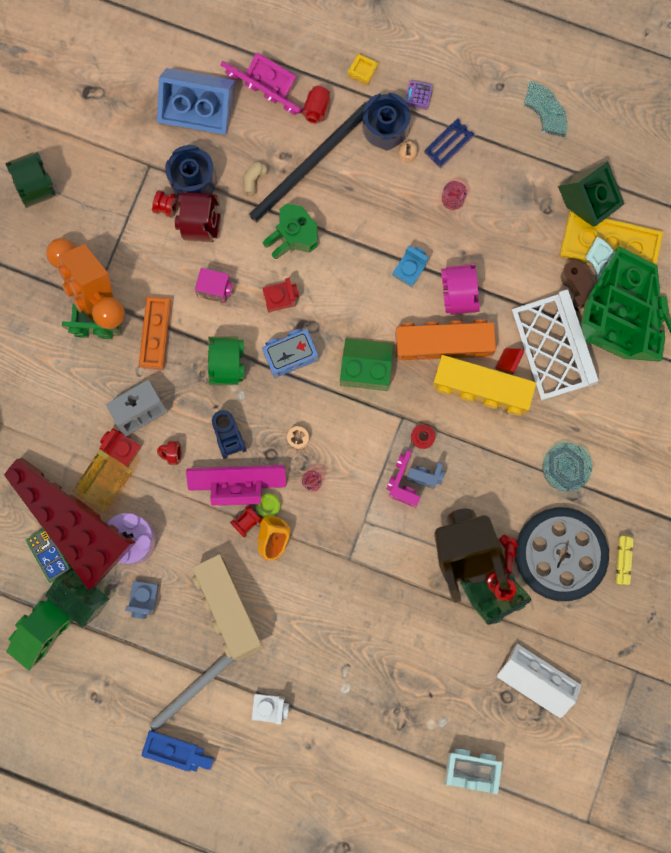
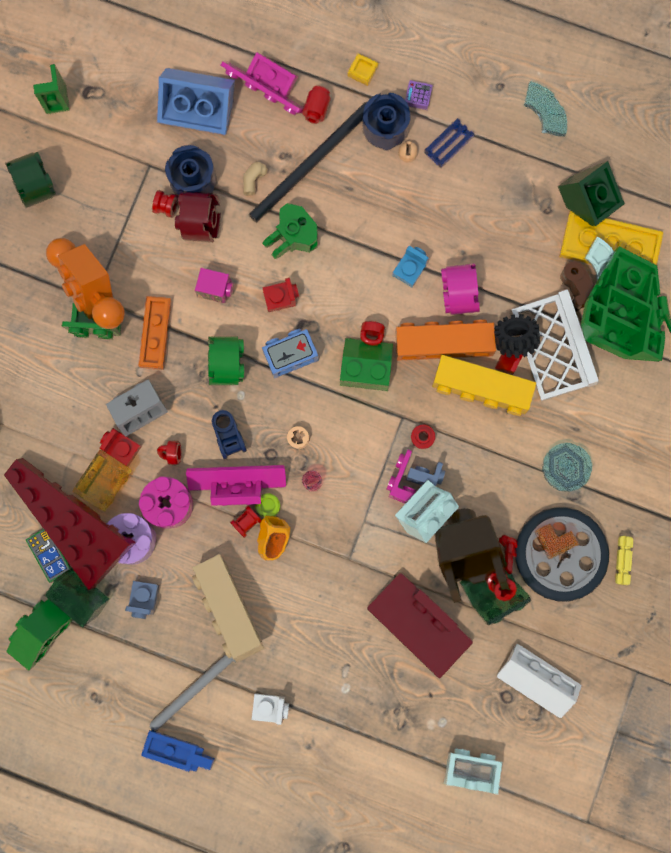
(52, 94): none -> green panel
(166, 488): none -> dark pink brick
(372, 329): none -> red tile
(420, 625): none -> dark red bracket
(426, 511): none -> light aqua window
(451, 200): clear pink wheel -> none
(517, 345): none -> black tyre
(552, 544): none -> clear orange piece

